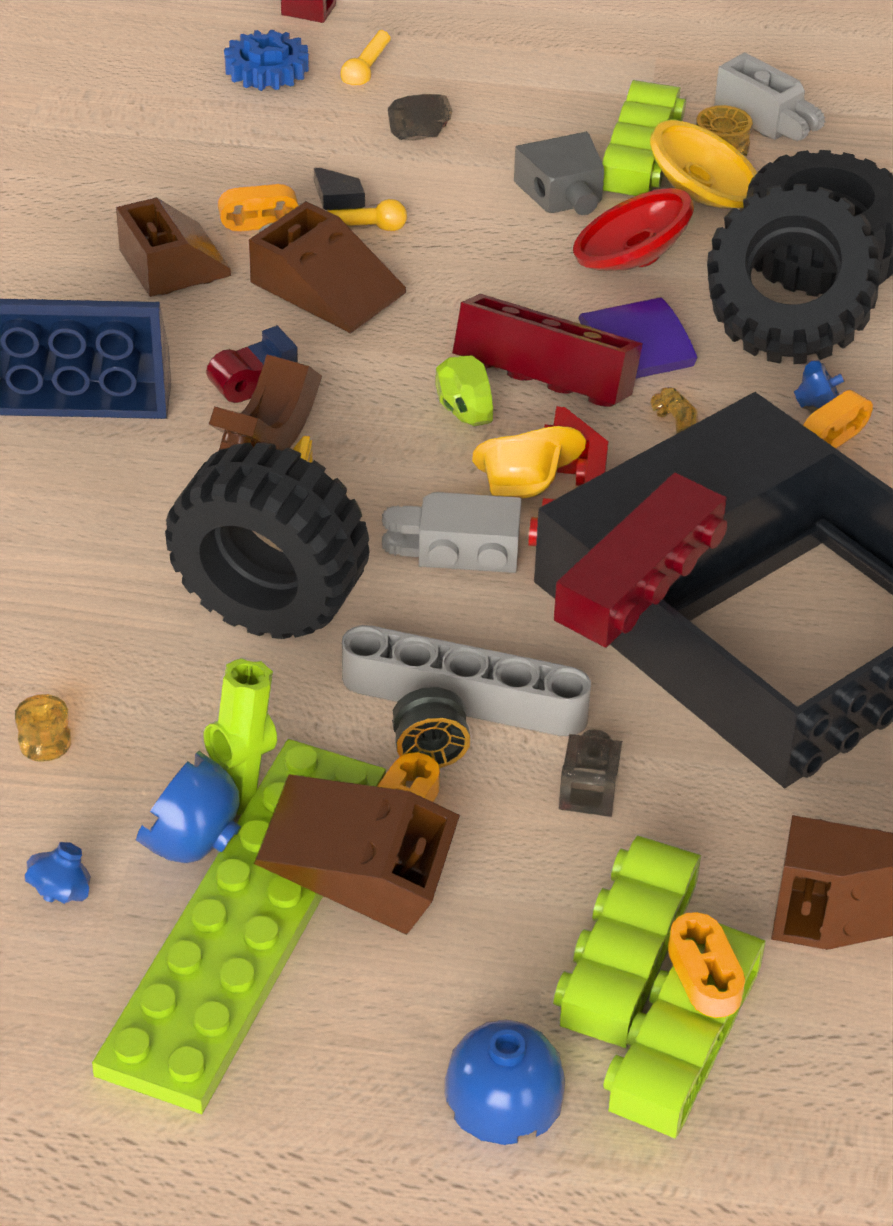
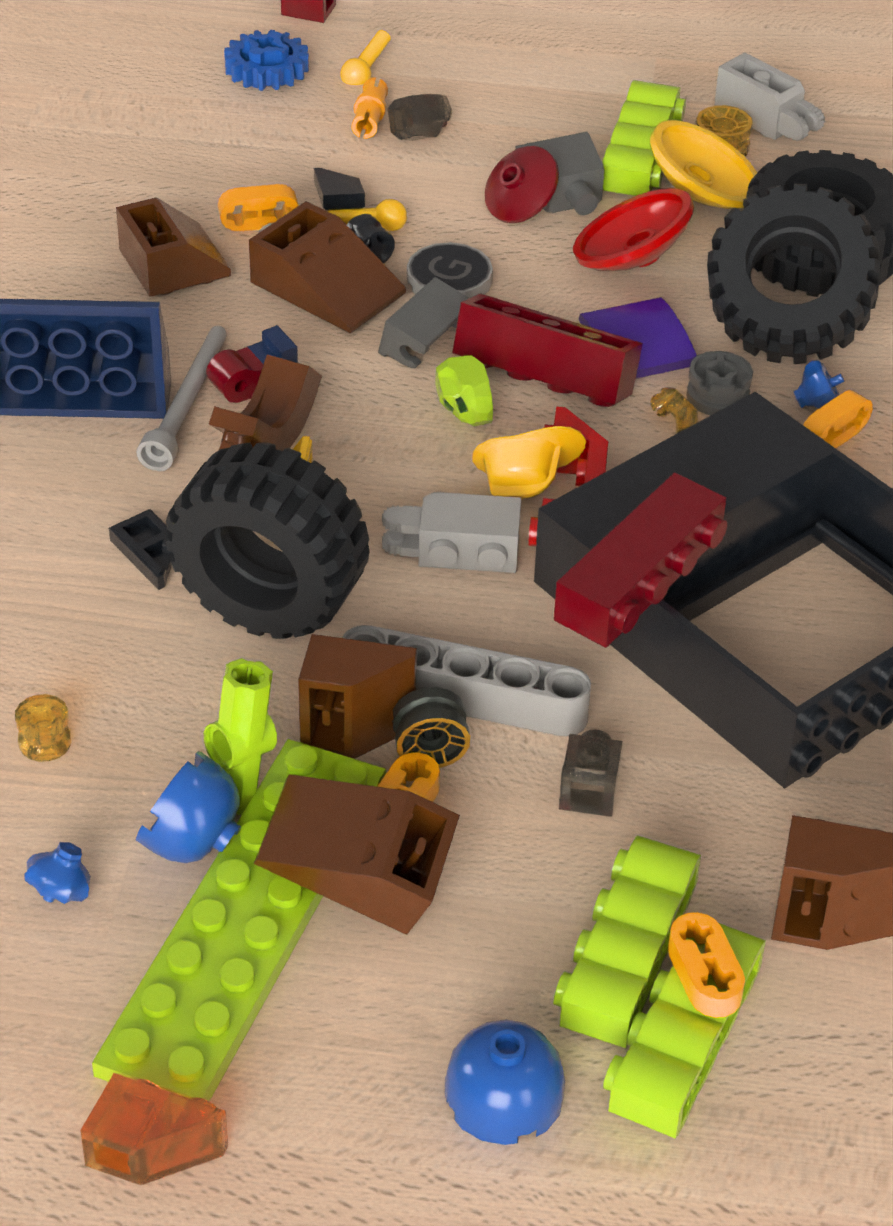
(144, 544): none -> black tile
(150, 1132): none -> clear orange slope
(160, 445): none -> light grey piece
(351, 693): none -> reddish brown slope
(369, 108): none -> light orange pin
(373, 235): none -> black wheel
(421, 322): none -> dark grey hinge
(454, 264): none -> black tile
(521, 184): none -> dark red dish
(718, 381): none -> dark grey wheel

